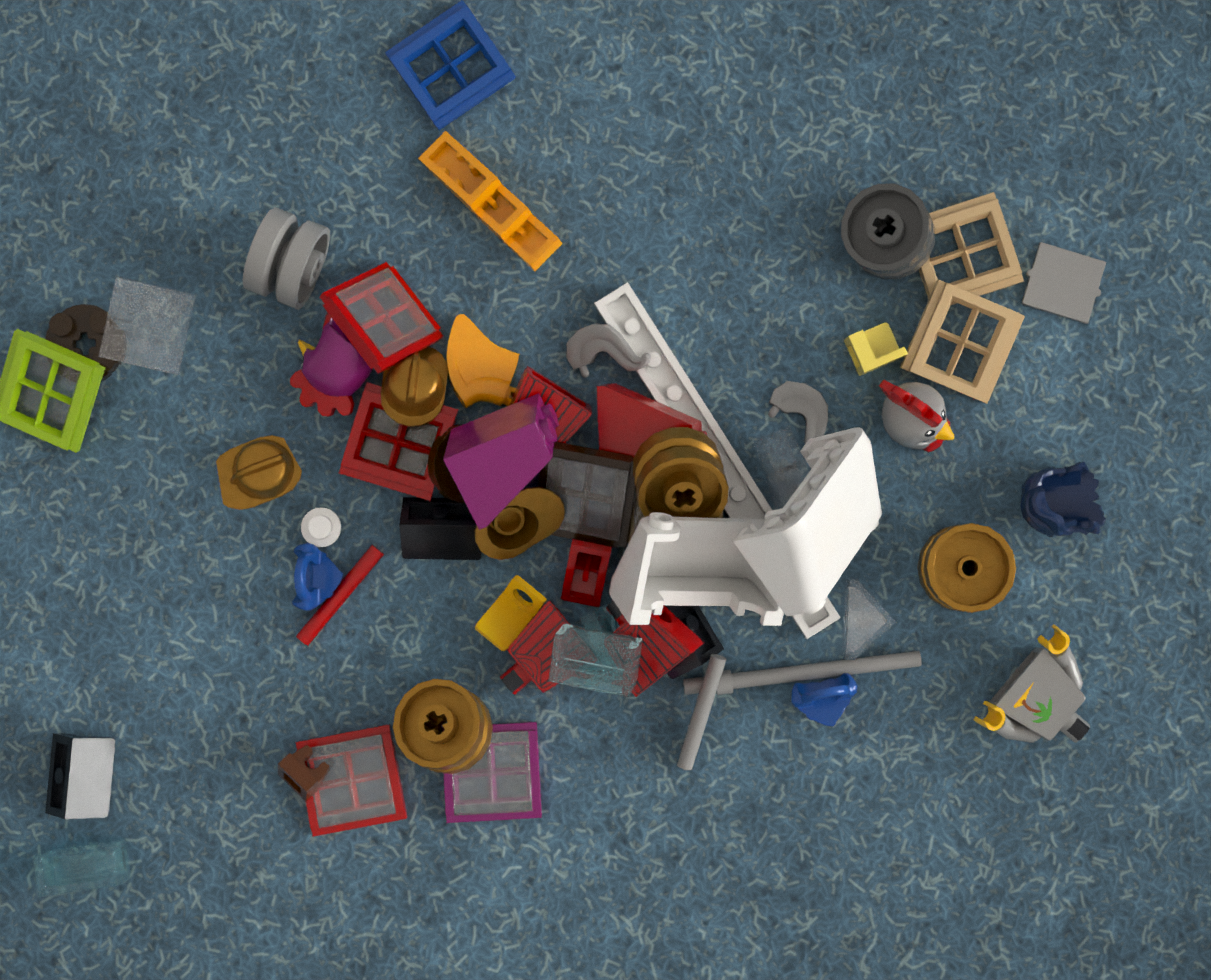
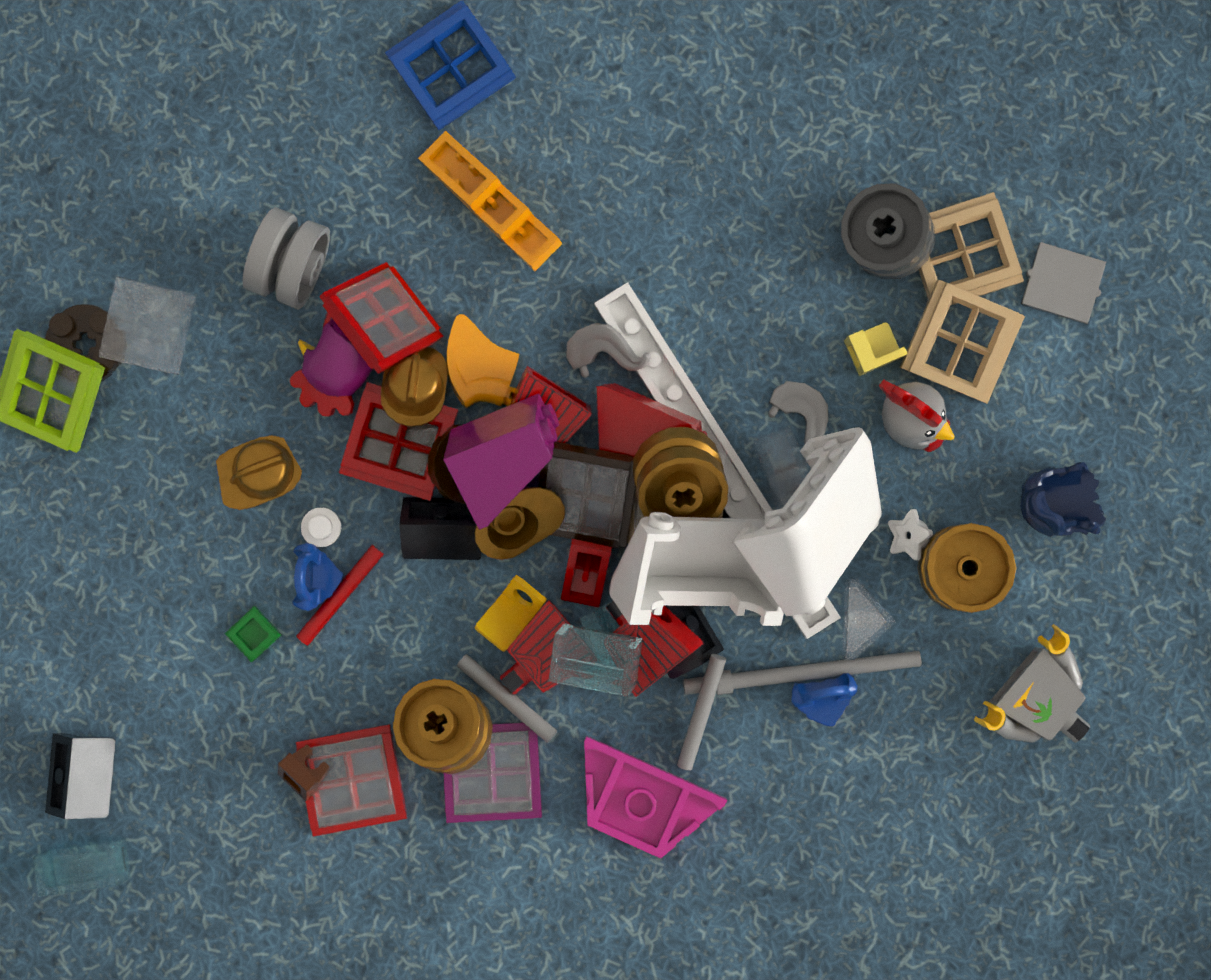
(253, 634): none -> green tile
(507, 698): none -> light grey bar
(641, 800): none -> dark pink wing
(919, 535): none -> white plate

